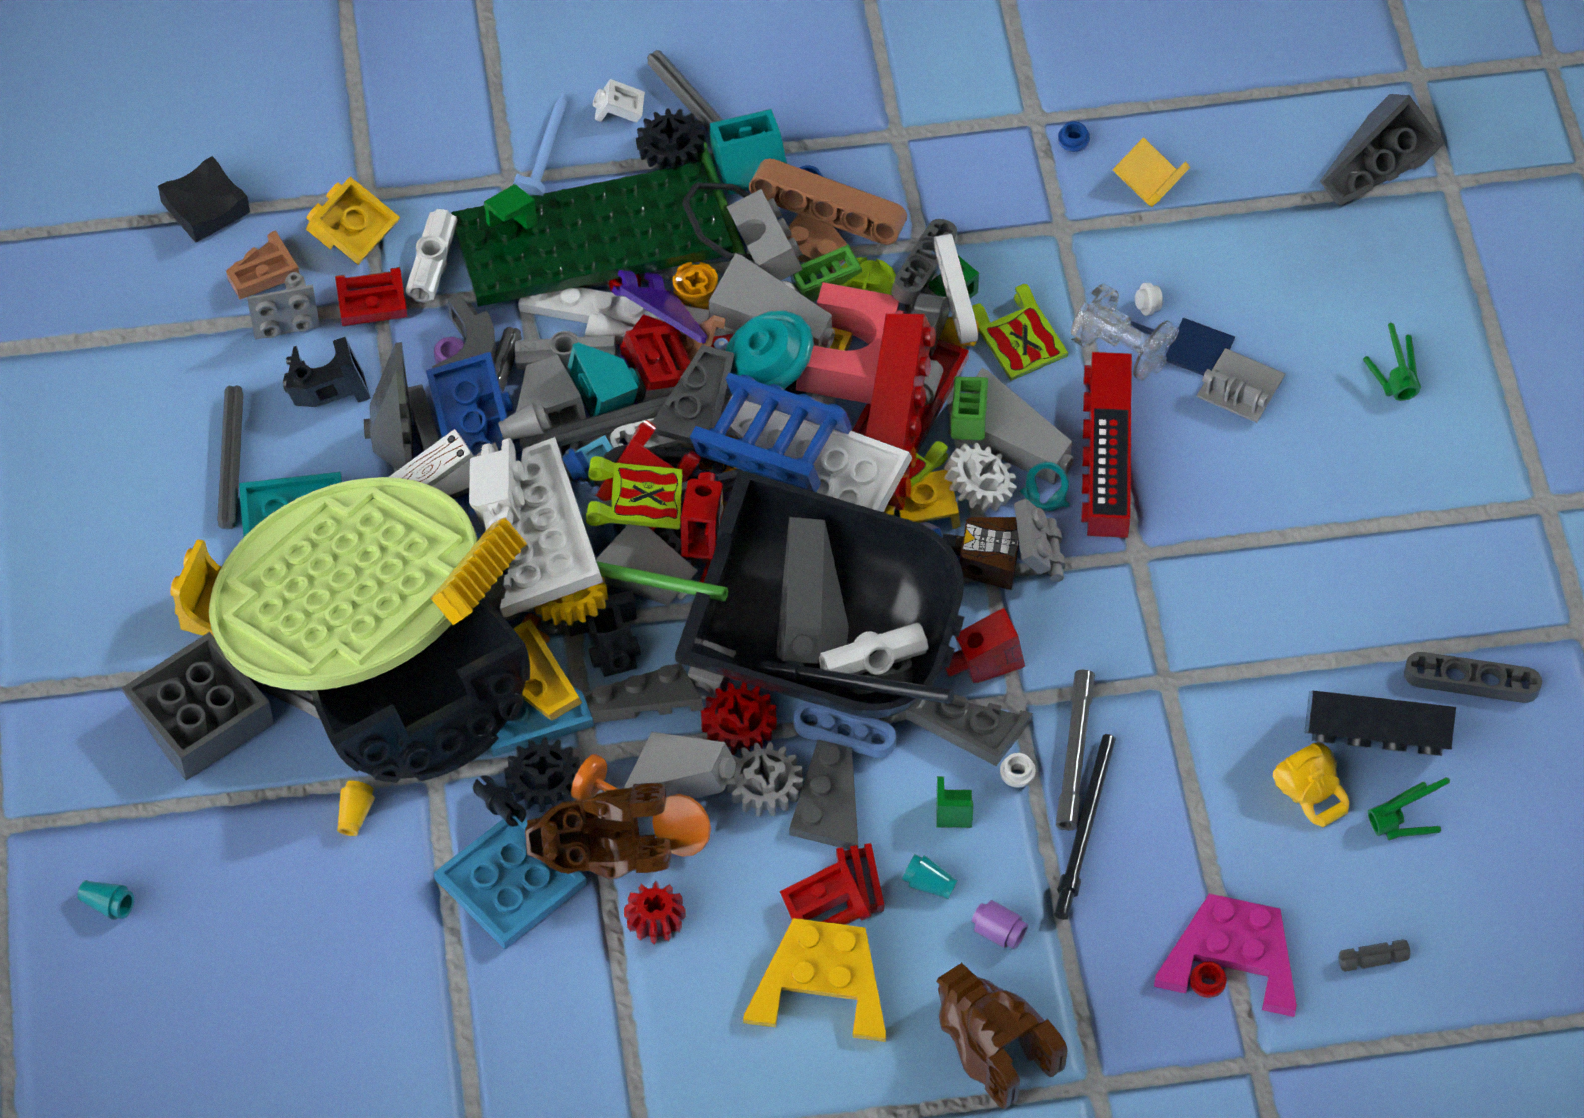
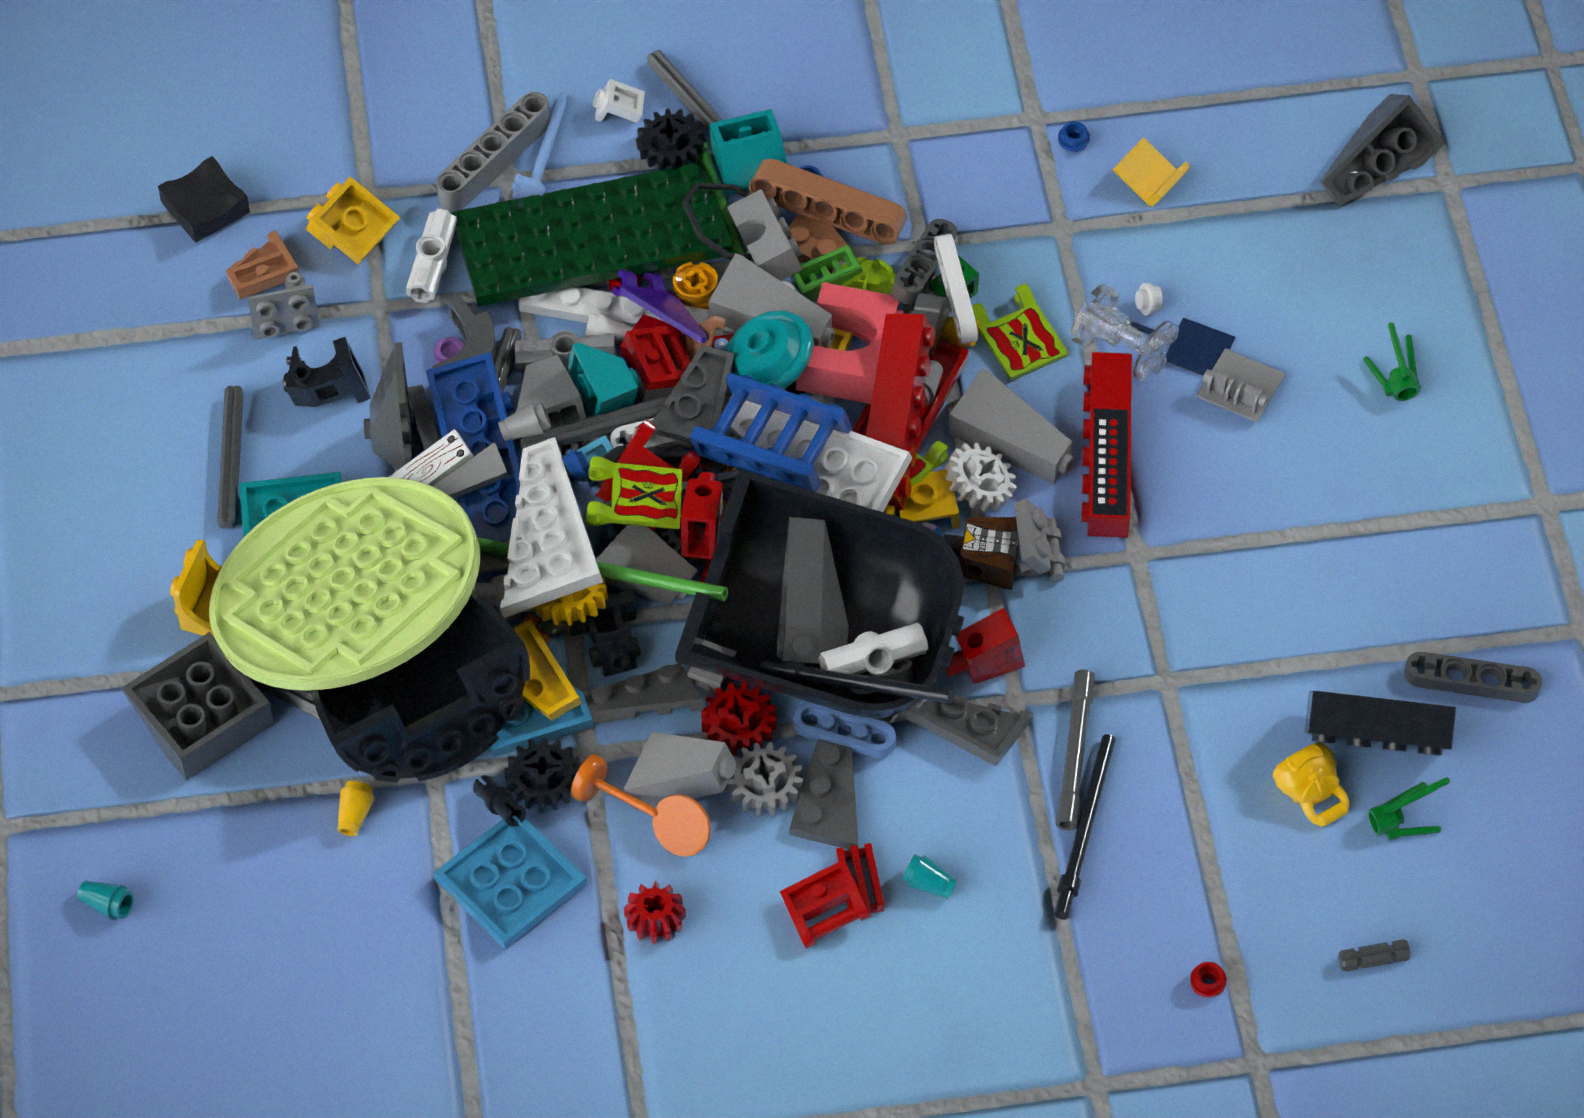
(371, 303): red plate -> none
(478, 570): yellow gear -> none
(493, 152): none -> light grey beam
(496, 484): white hinge -> none
(509, 204): green panel -> none
(602, 833): reddish brown animal -> none
(822, 962): yellow wing -> none
(953, 807): green panel -> none
(969, 409): bright green slope -> none
(985, 1021): reddish brown animal -> none
(999, 924): medium lavender brick -> none
(1020, 762): white plate -> none
(1031, 490): teal piece -> none
(1238, 938): dark pink wing -> none

